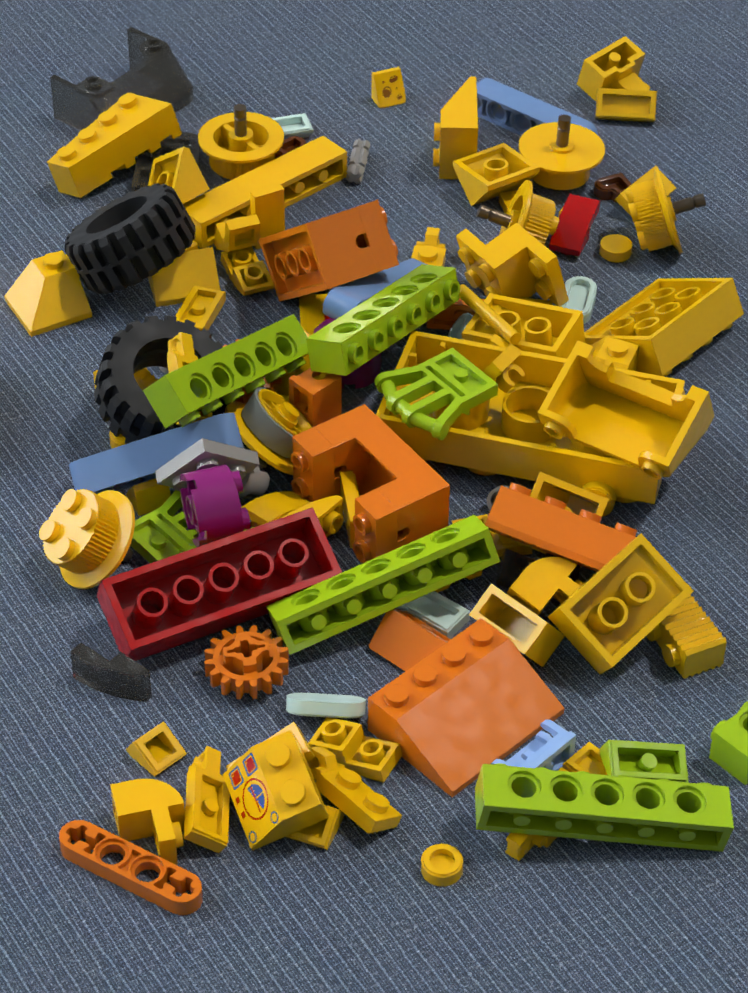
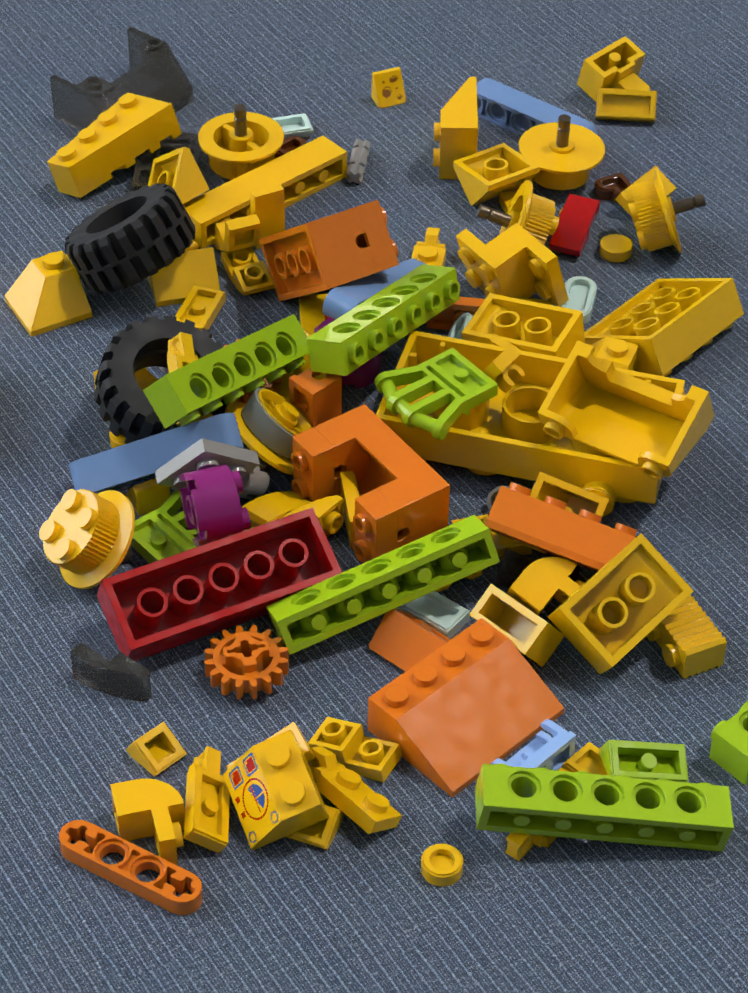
(325, 705): light aqua tile -> none
(489, 315): yellow bar -> none

